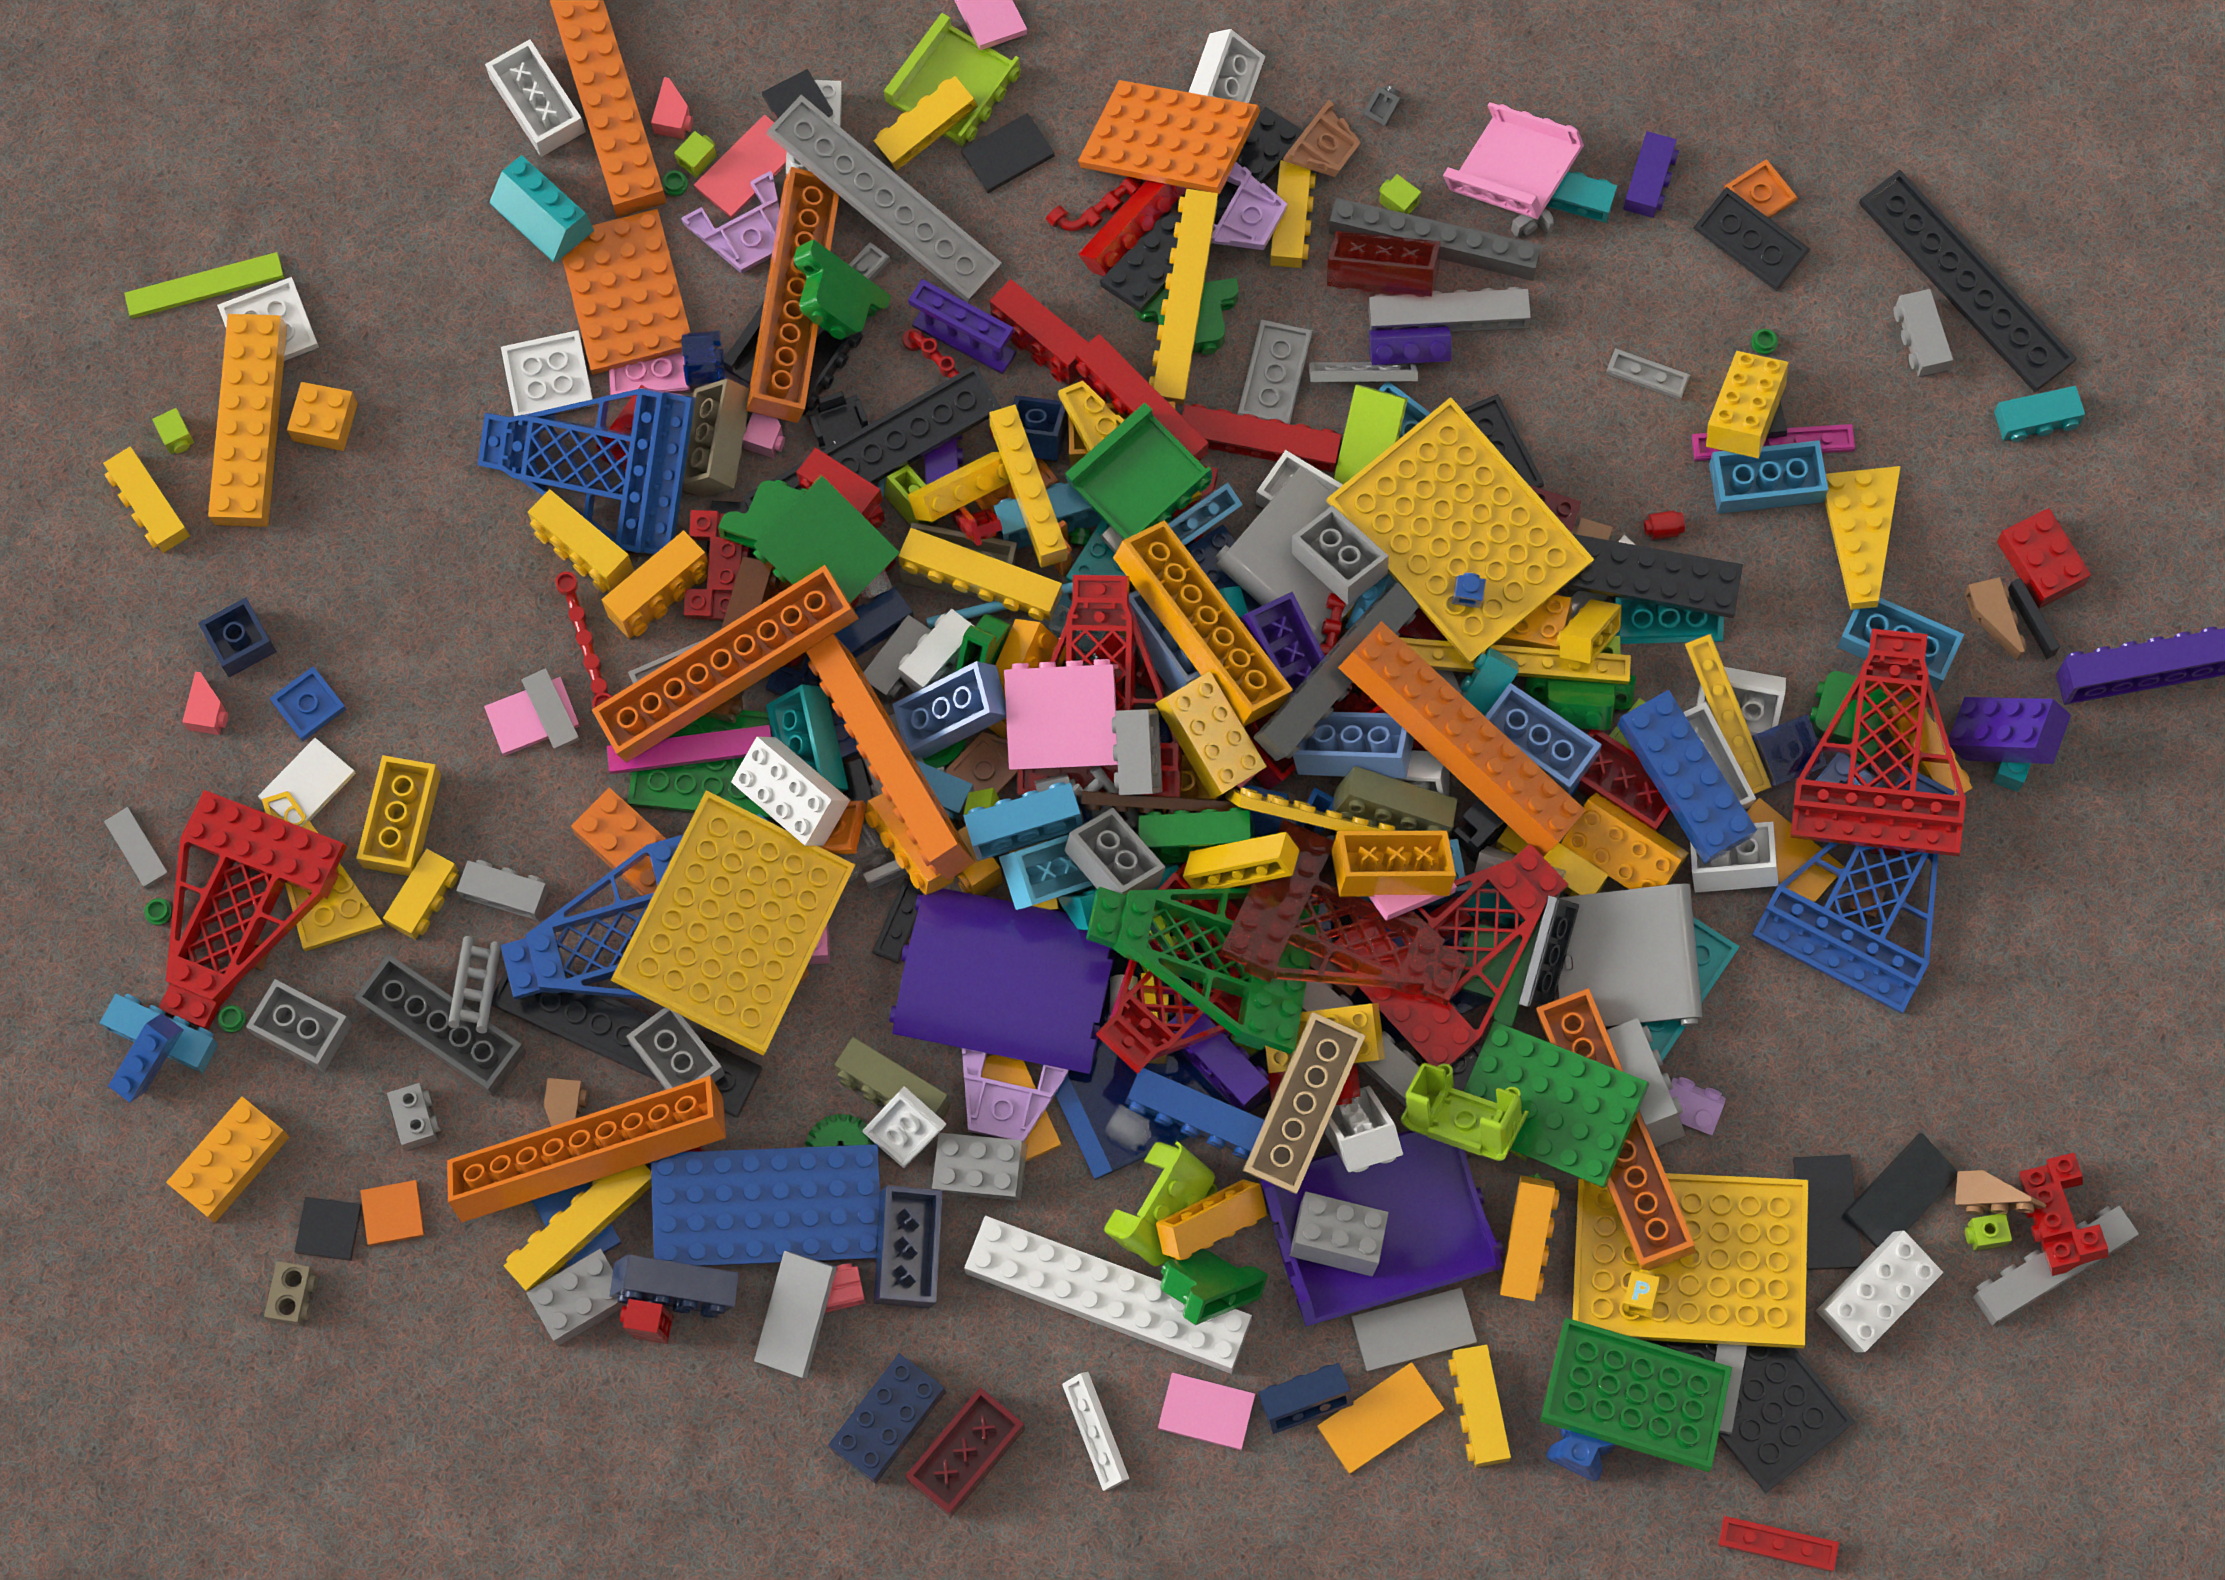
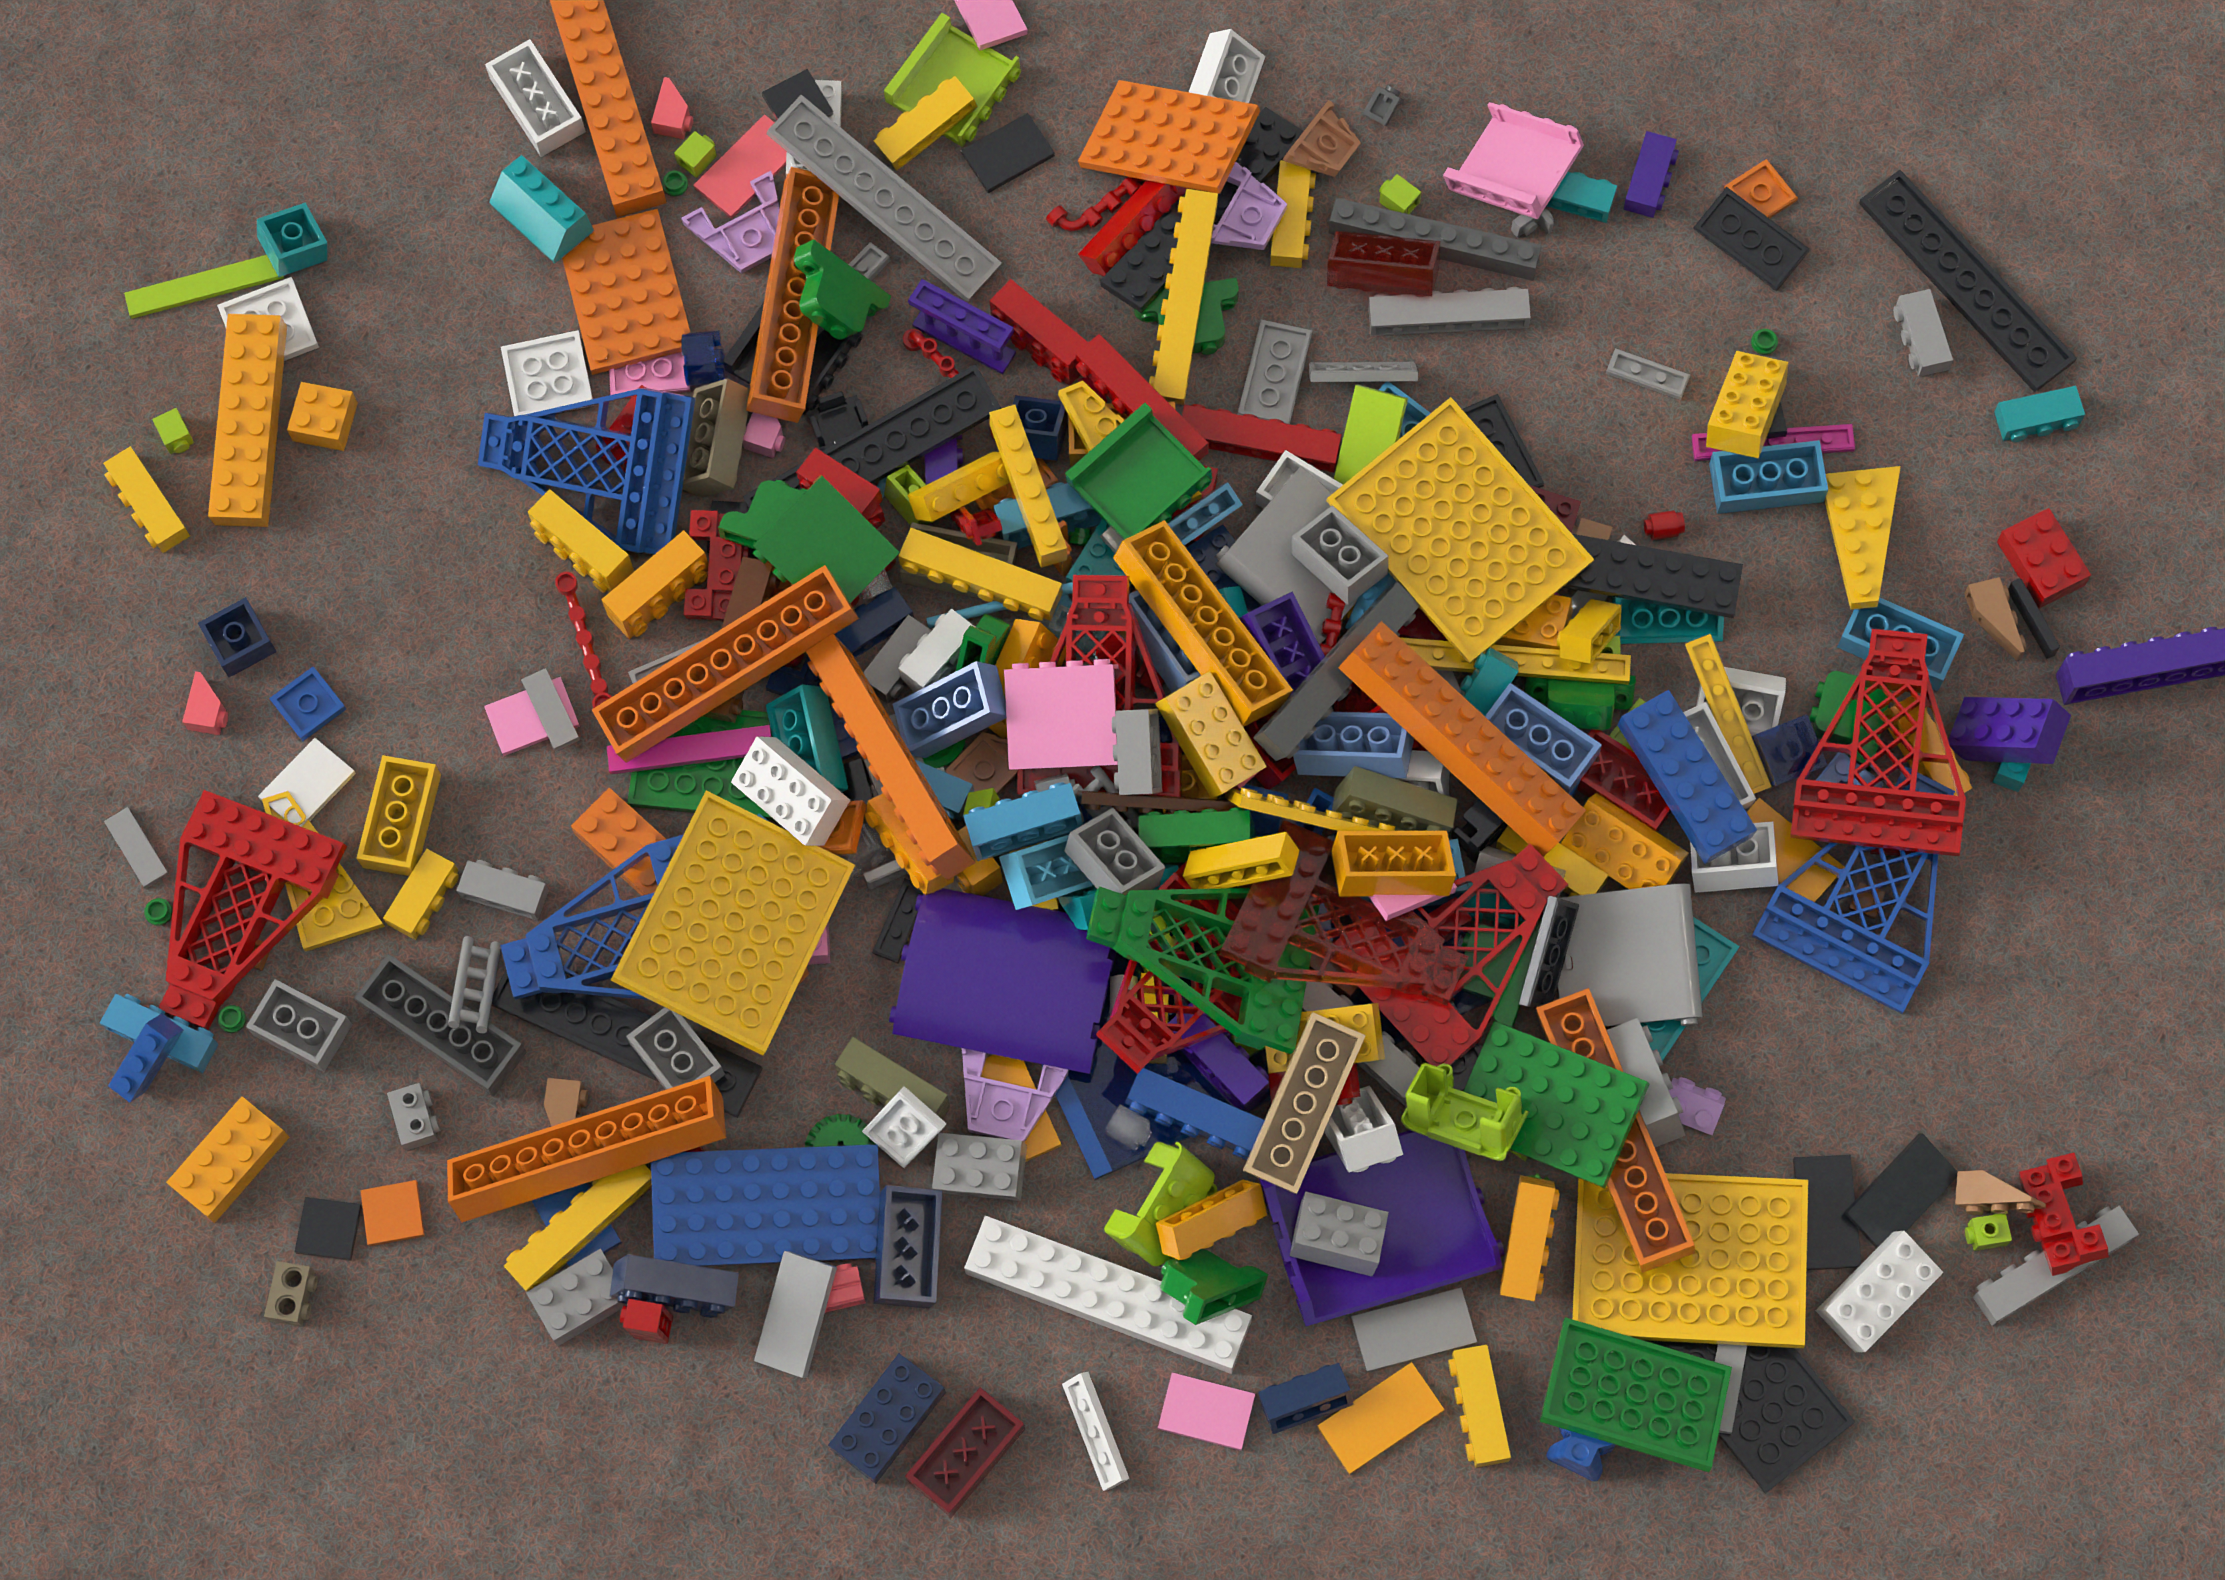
(292, 239): none -> teal brick
(1410, 345): dark purple brick -> none
(1469, 590): blue brick -> none
(1641, 1293): yellow brick -> none
(1778, 1544): red plate -> none

